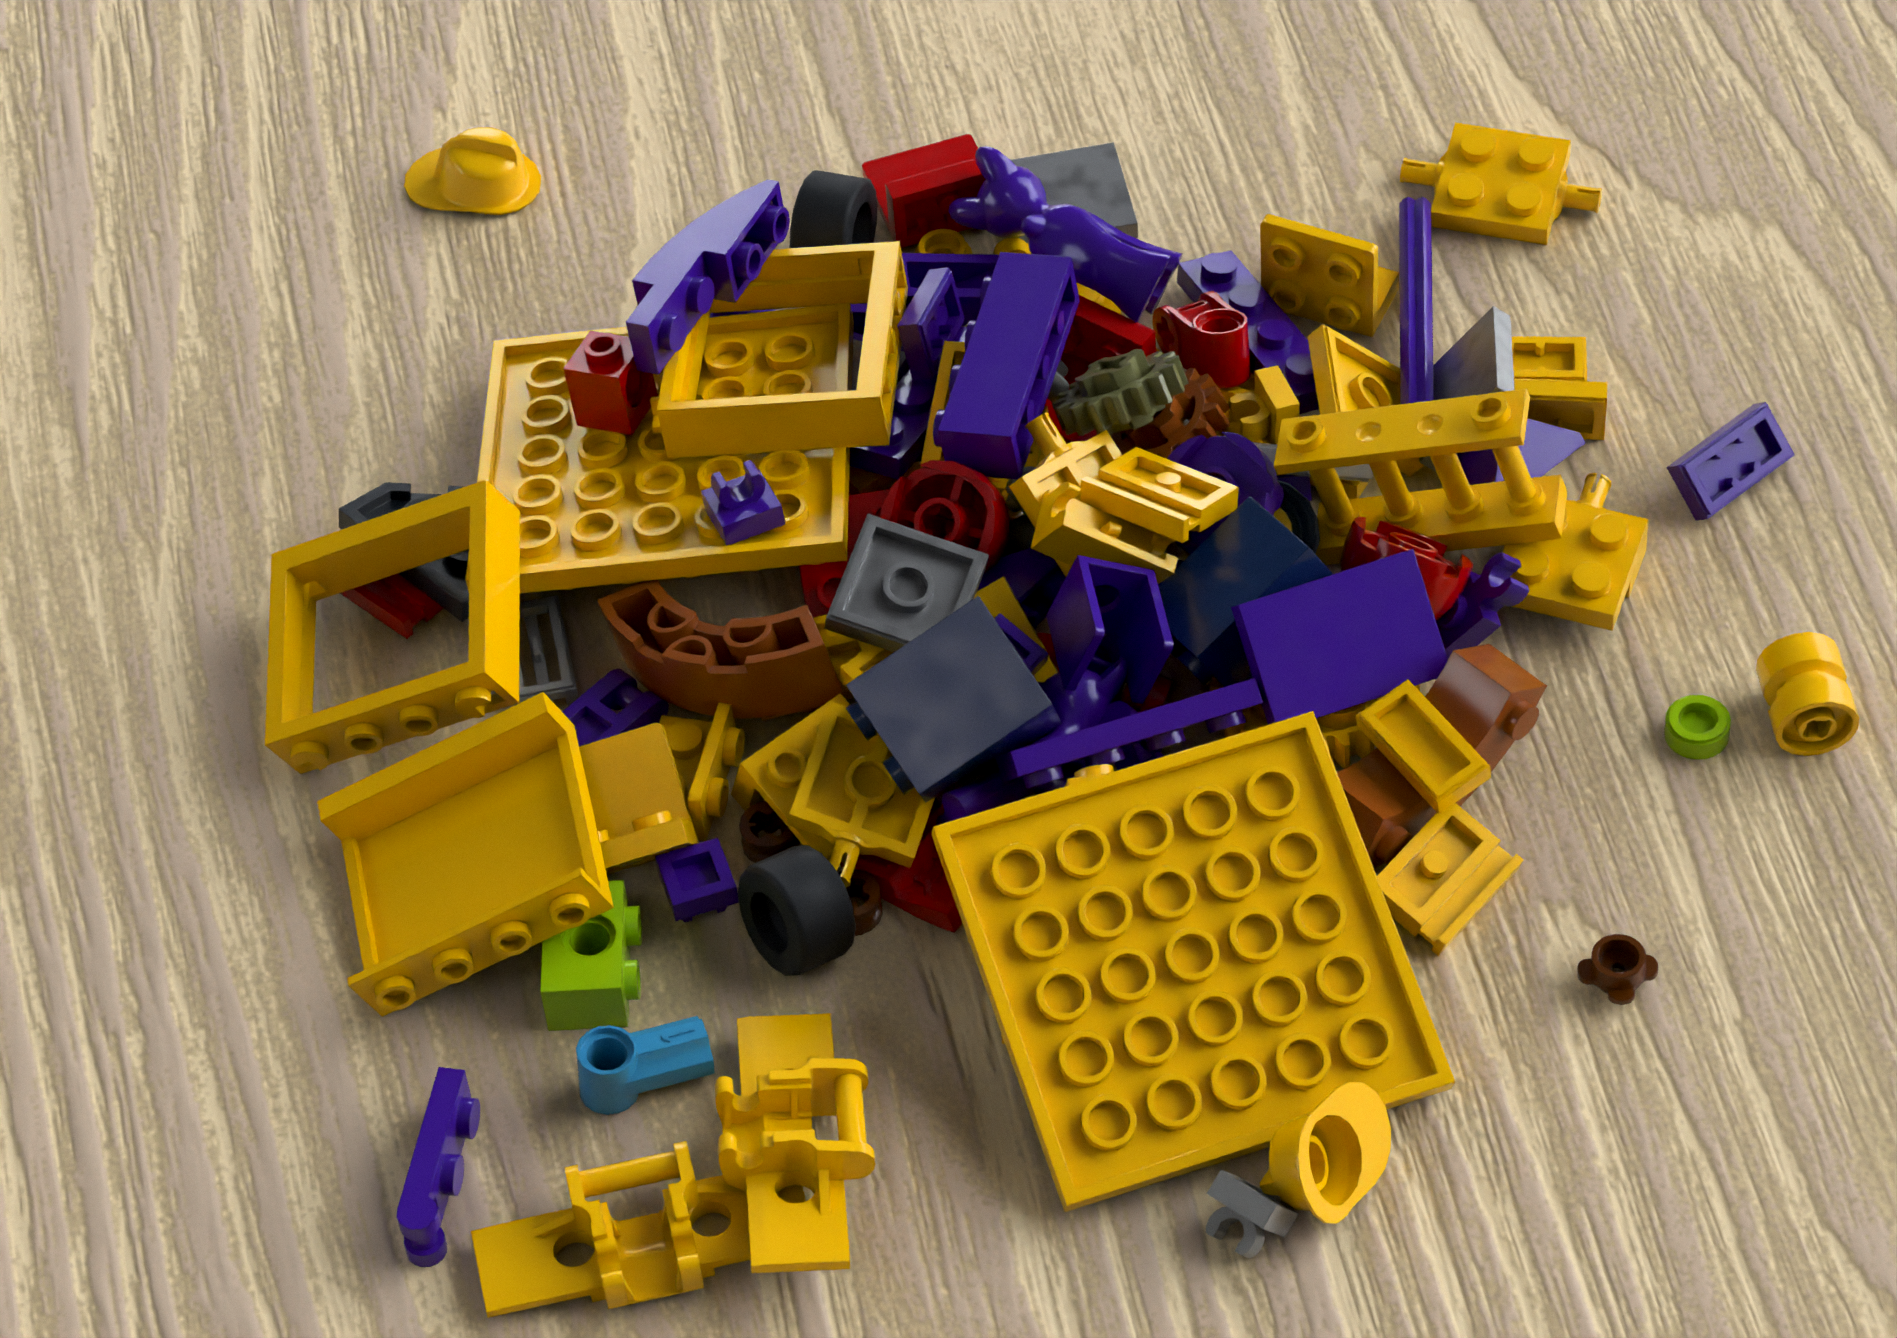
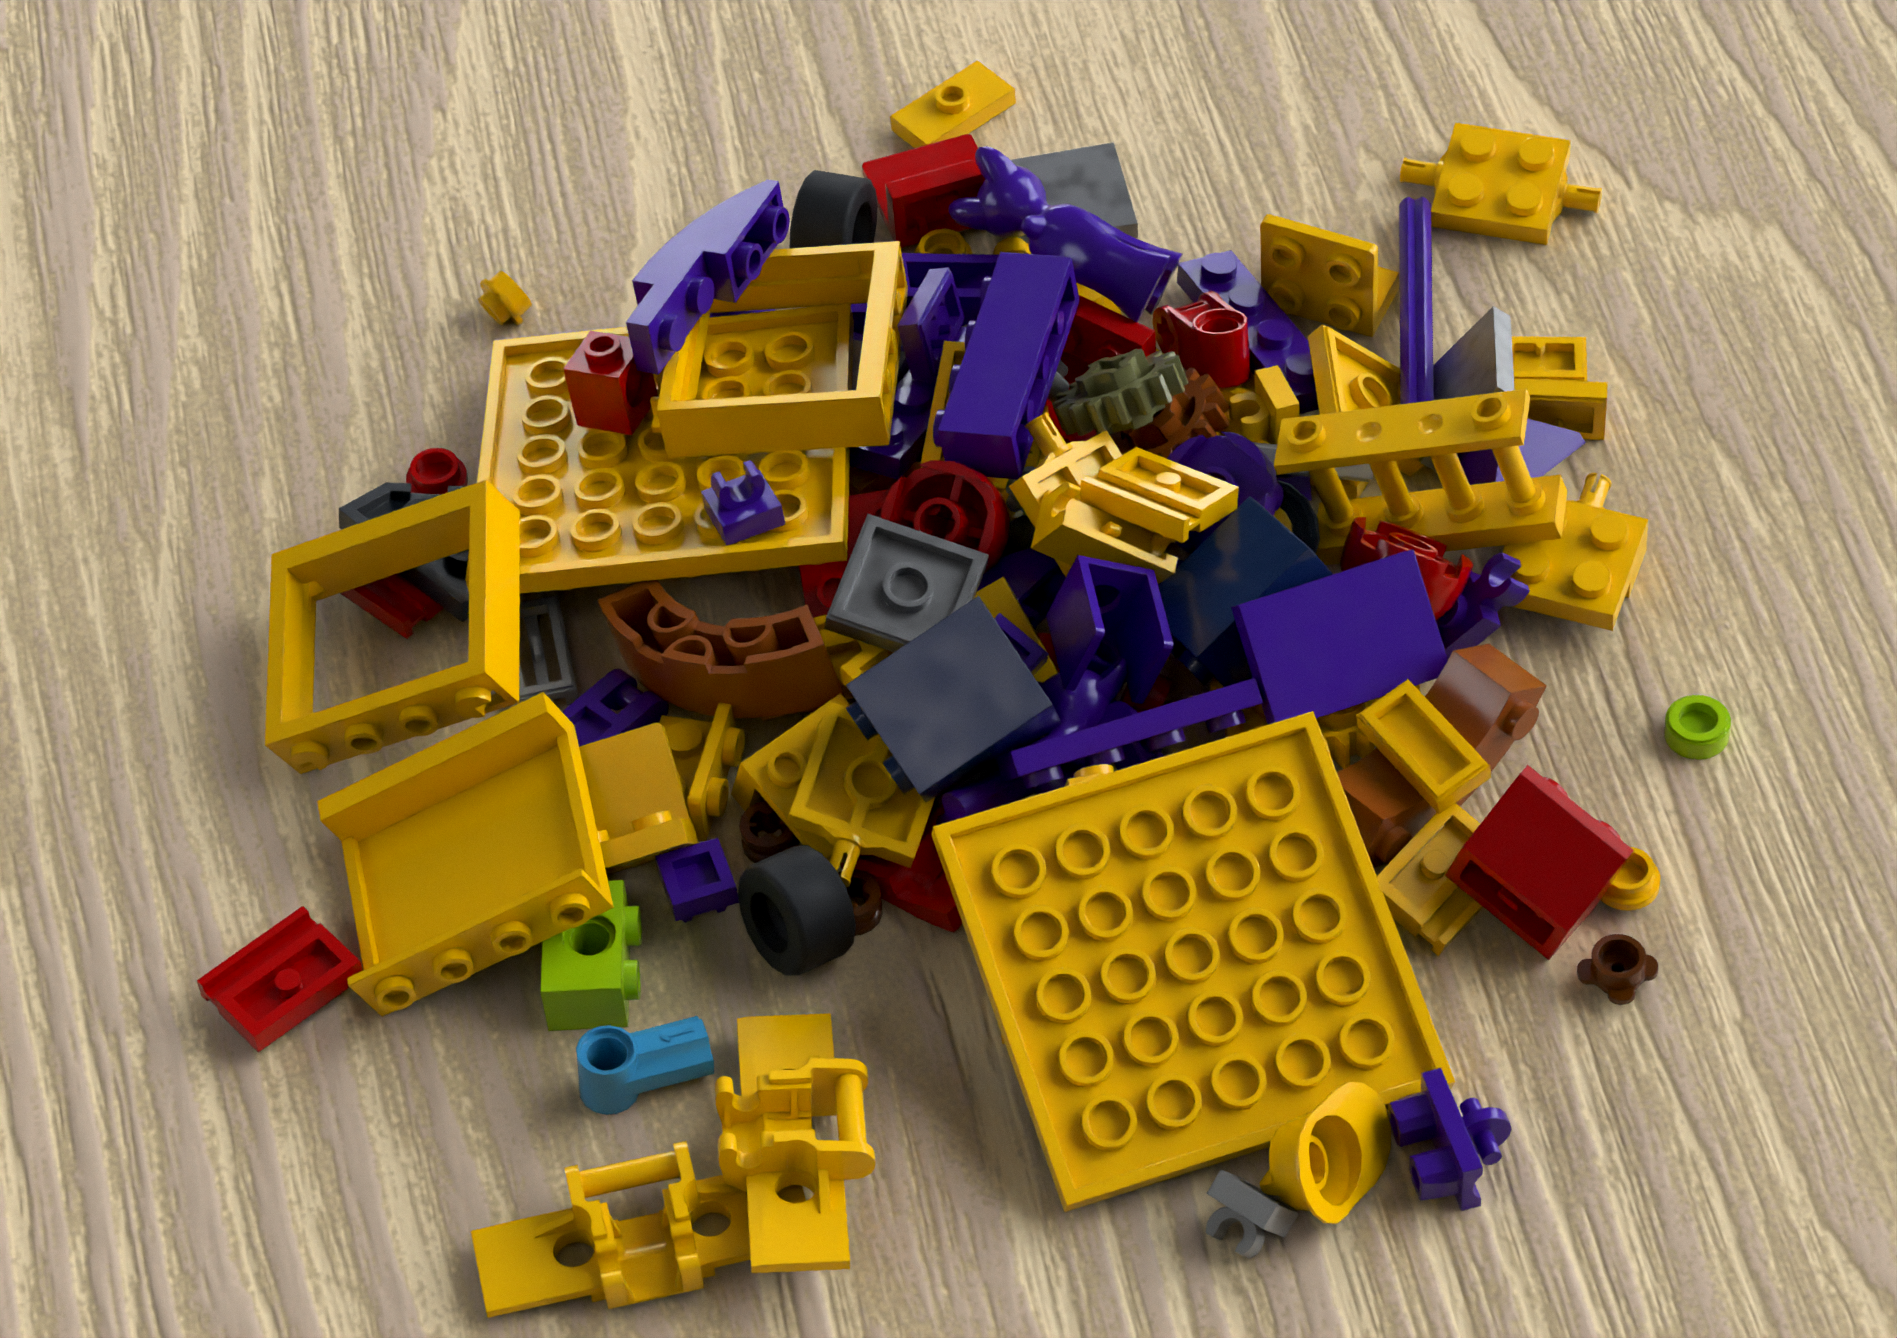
(279, 979): none -> red plate
(435, 471): none -> red plate
(437, 1166): dark purple plate -> none
(474, 173): yellow piece -> none
(503, 299): none -> yellow plate
(954, 107): none -> yellow plate
(1457, 1139): none -> dark purple hips
(1539, 862): none -> red slope
(1635, 883): none -> yellow plate
(1730, 461): dark purple plate -> none
(1807, 694): yellow wheel -> none

